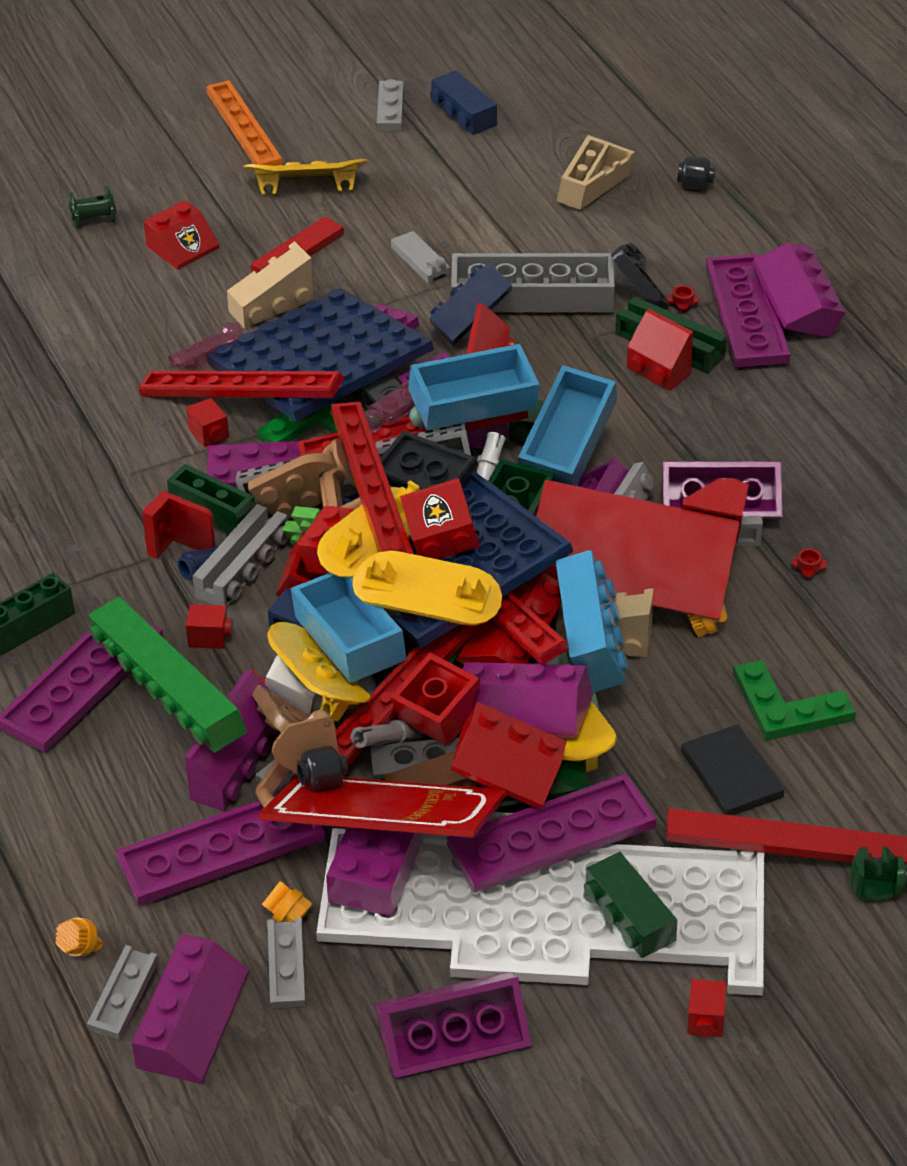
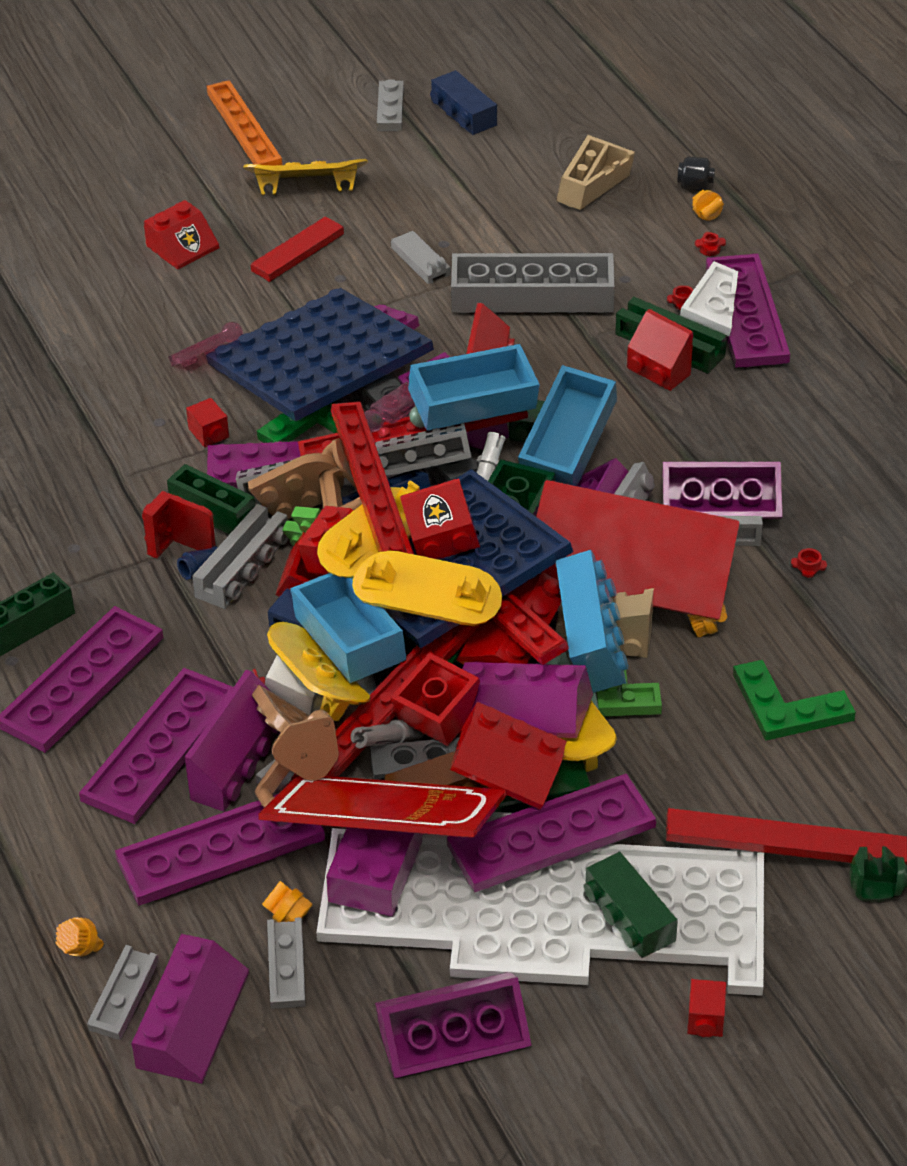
(92, 207): dark green hose -> none
(155, 747): none -> magenta plate
(166, 675): green brick -> none
(208, 626): red brick -> none
(242, 384): red tile -> none
(273, 290): tan wedge -> none
(321, 769): black head -> none
(424, 462): black tile -> none
(456, 316): dark blue brick -> none
(629, 260): black beam -> none
(630, 699): none -> bright green plate
(707, 205): none -> light orange piece
(710, 244): none -> red plate
(713, 299): none -> white wing
(720, 498): red slope -> none
(732, 770): black tile -> none
(799, 289): magenta slope -> none

